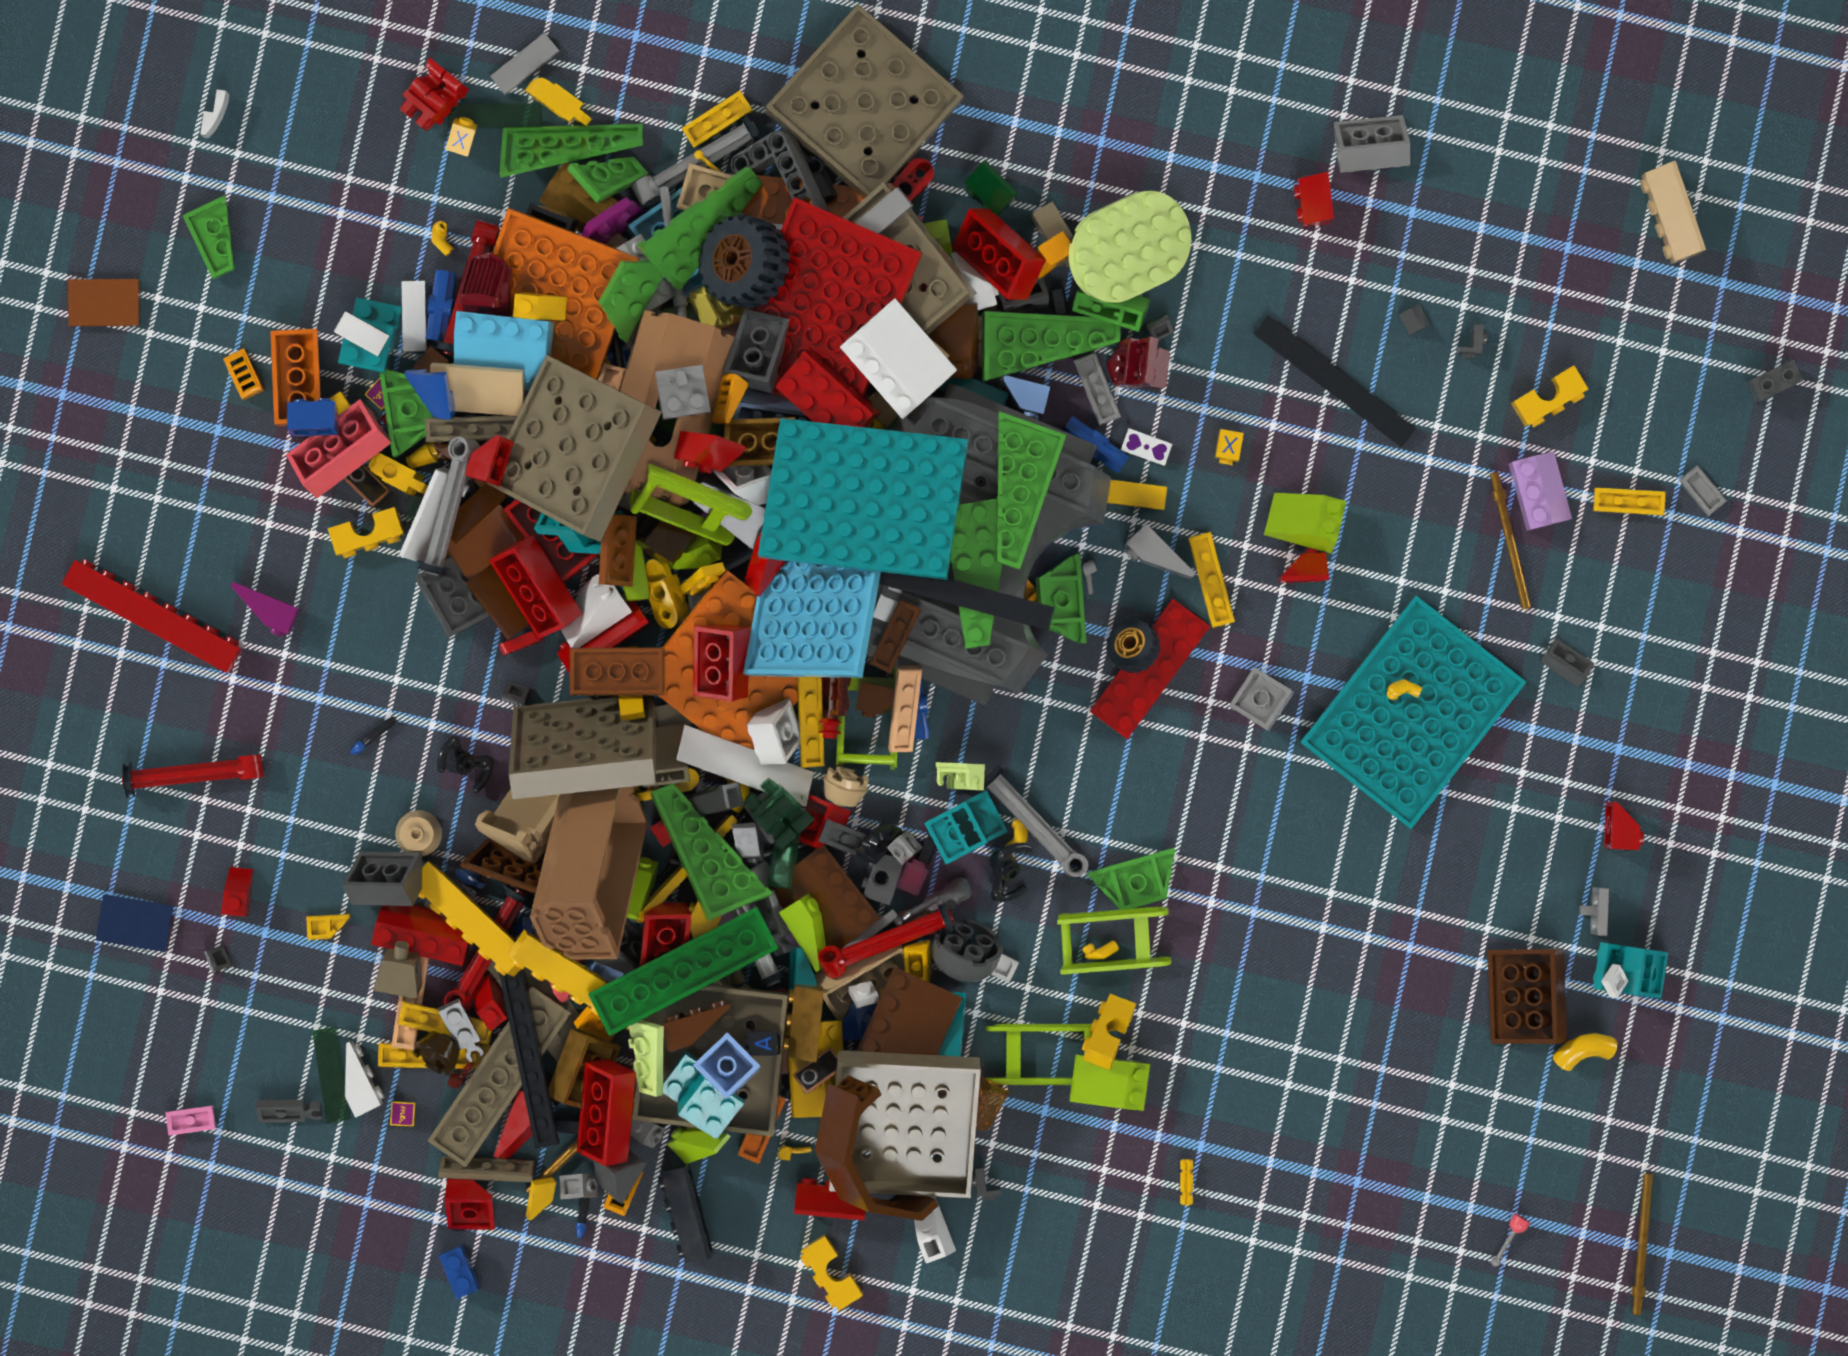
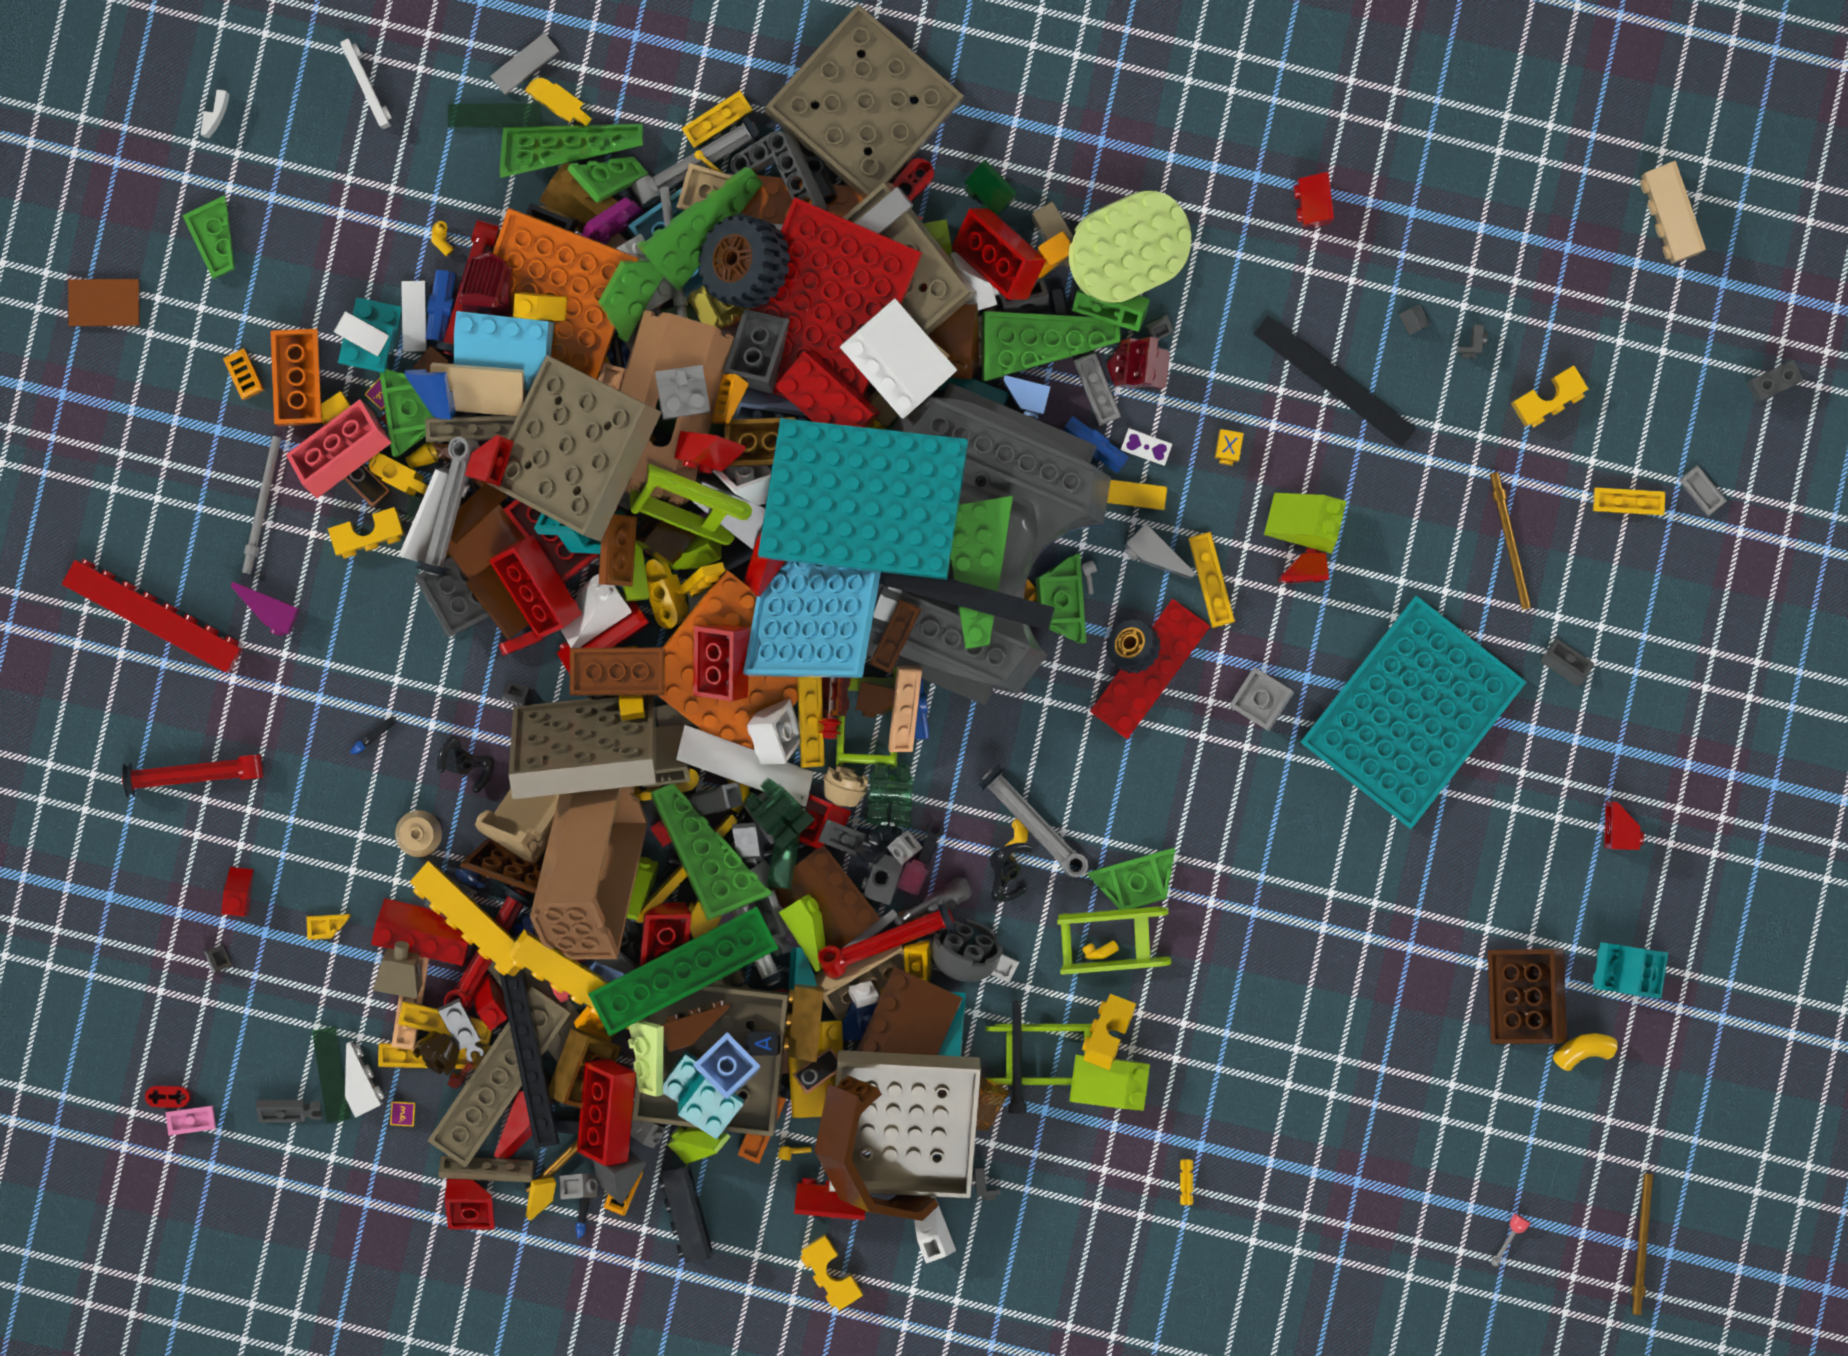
(134, 923): dark blue tile -> none
(167, 1102): none -> red beam
(251, 550): none -> light grey bar
(312, 418): blue brick -> none
(381, 113): none -> white plate
(384, 878): dark grey slope -> none
(429, 97): red hips -> none
(459, 1271): blue brick -> none
(461, 136): yellow brick -> none
(894, 789): none -> clear green hips
(961, 775): yellowish green hinge -> none
(966, 827): teal bracket -> none
(1017, 1103): none -> black piece
(1024, 473): bright green wing -> none
(1372, 143): light grey slope -> none
(1401, 687): yellow arm -> none
(1540, 491): lavender slope -> none
(1598, 911): light grey hinge -> none
(1614, 981): white plate -> none

